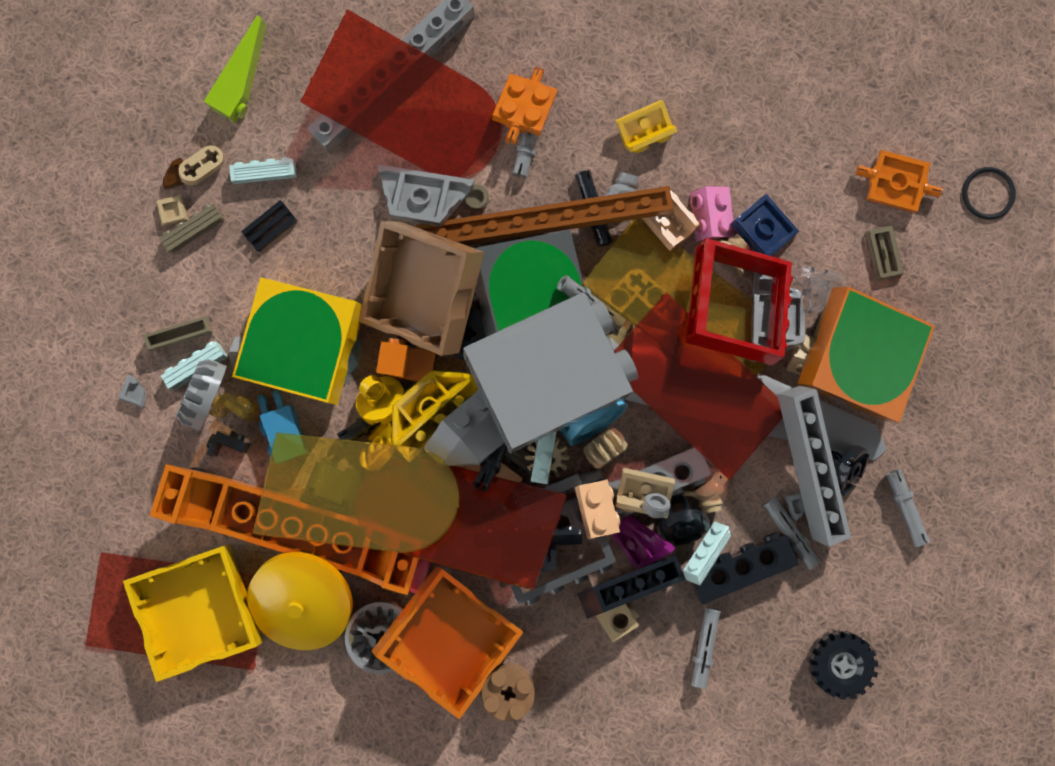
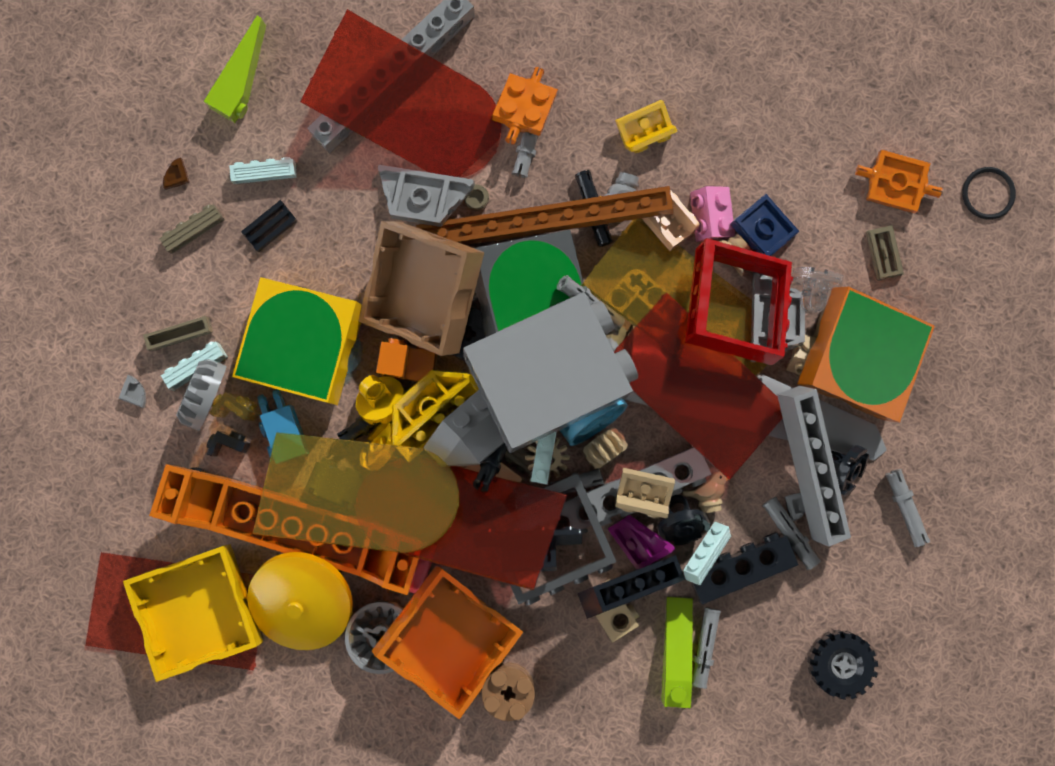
(172, 210): tan tile -> none
(204, 170): tan beam -> none
(234, 350): light grey tile -> none
(597, 509): light nougat bracket -> none
(656, 505): light grey tile -> none
(677, 653): none -> lime slope

